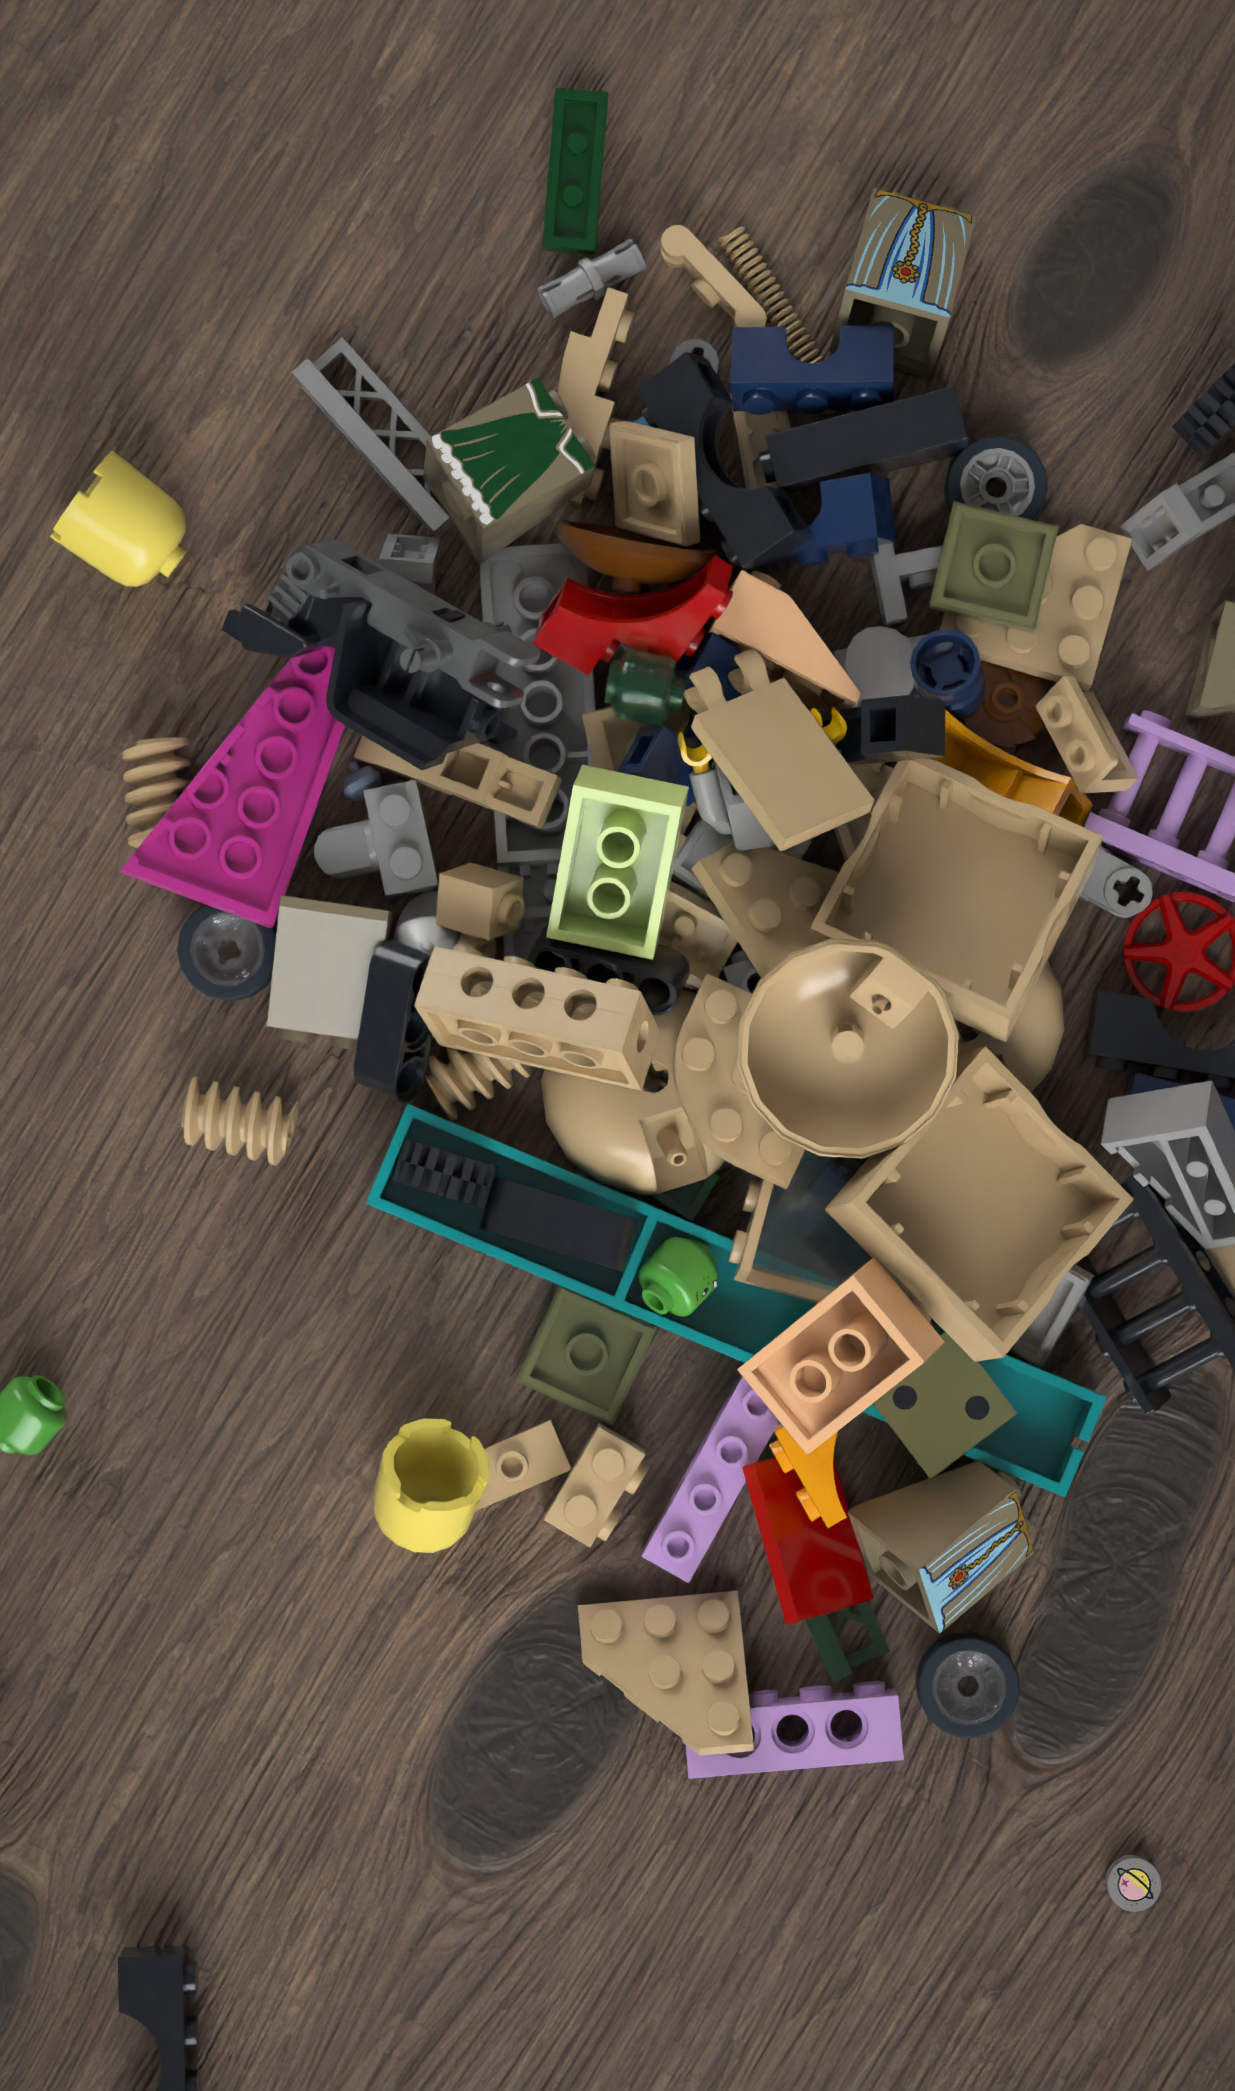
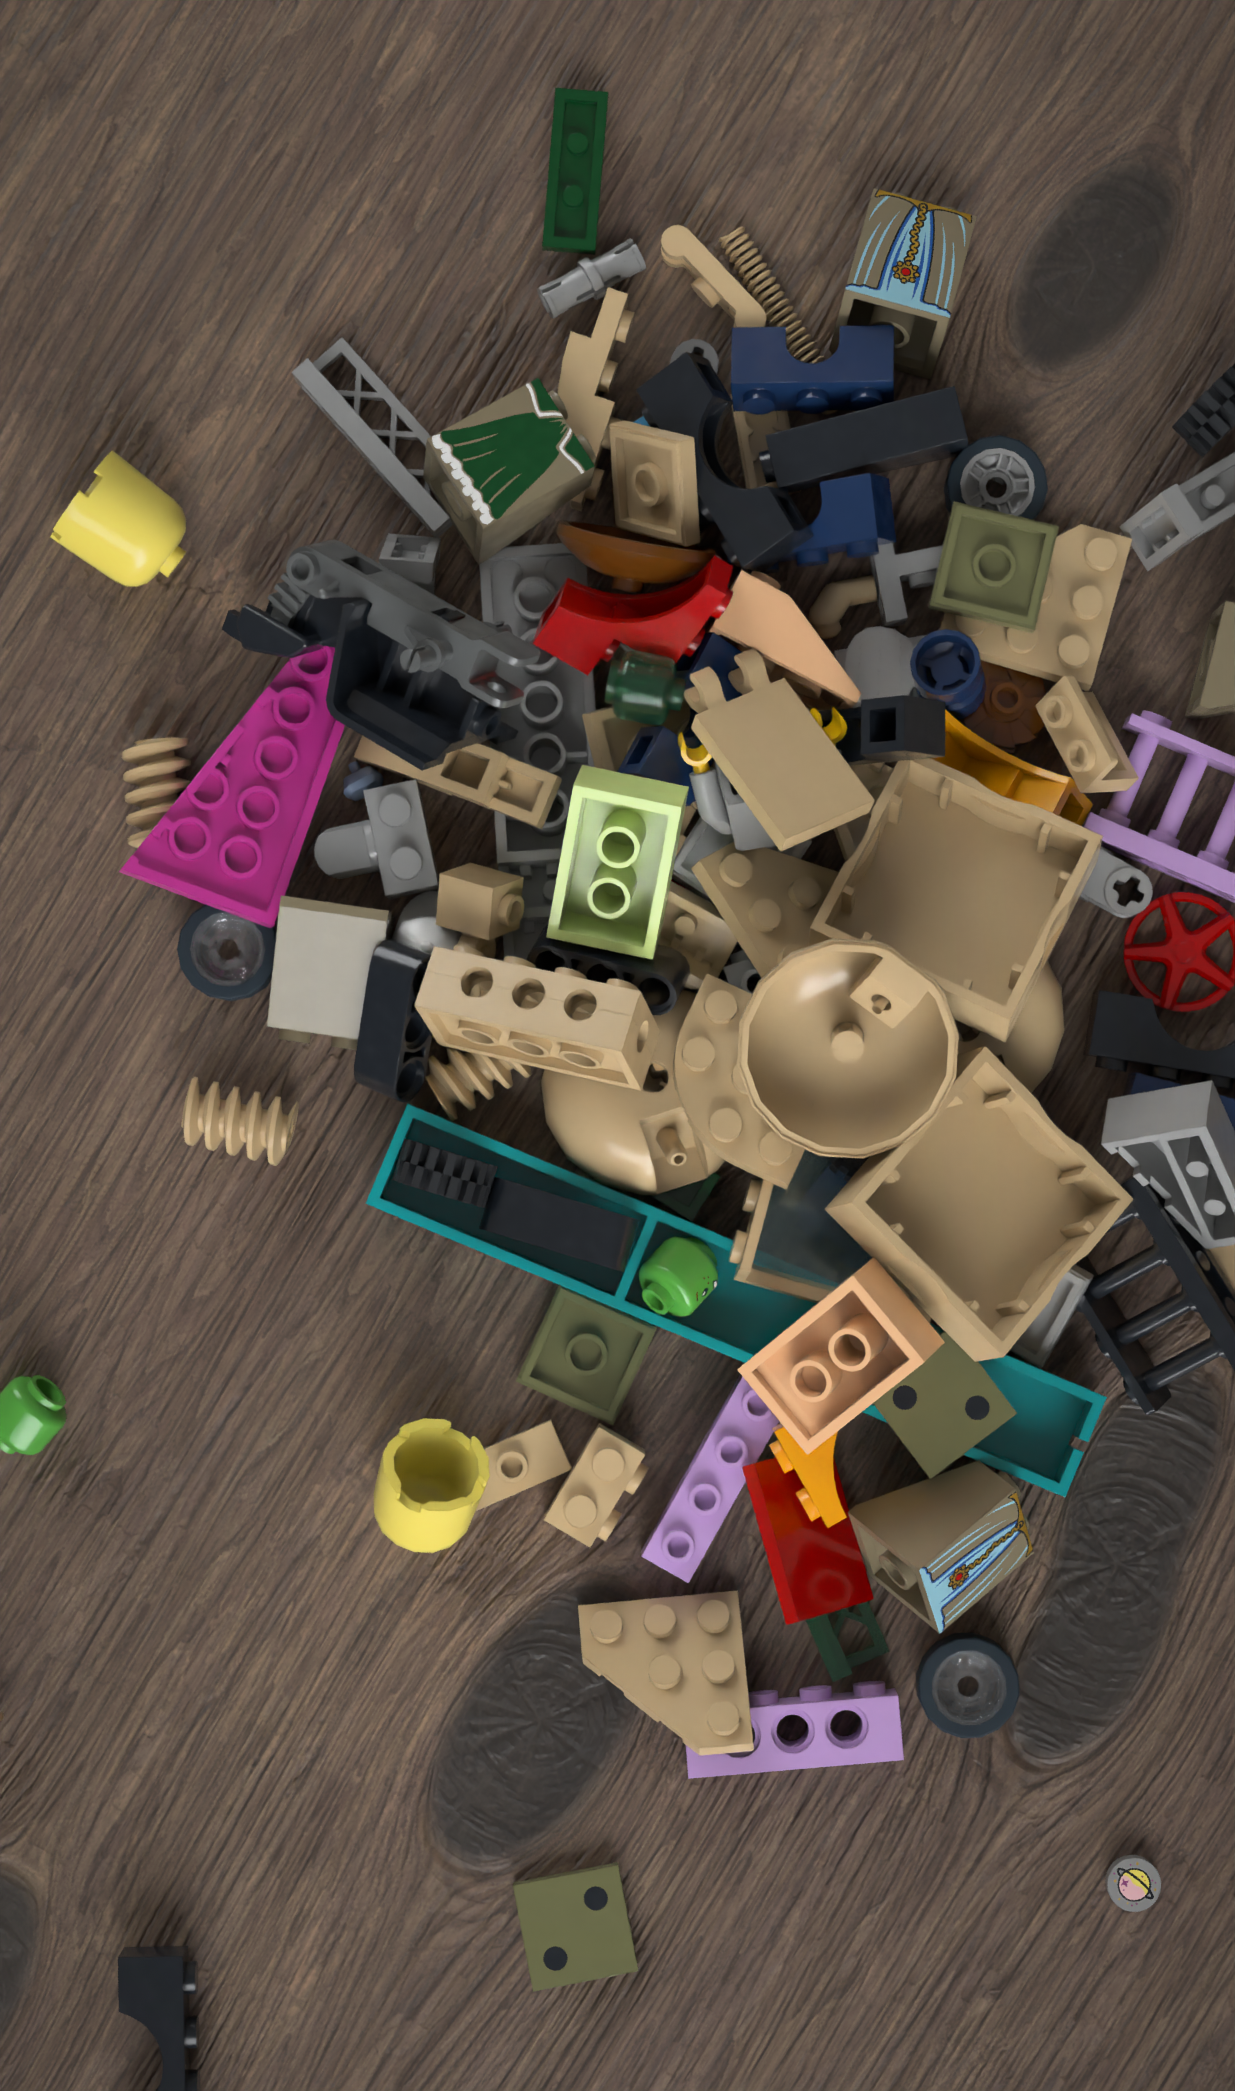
(575, 1926): none -> olive tile
(836, 599): none -> tan arm

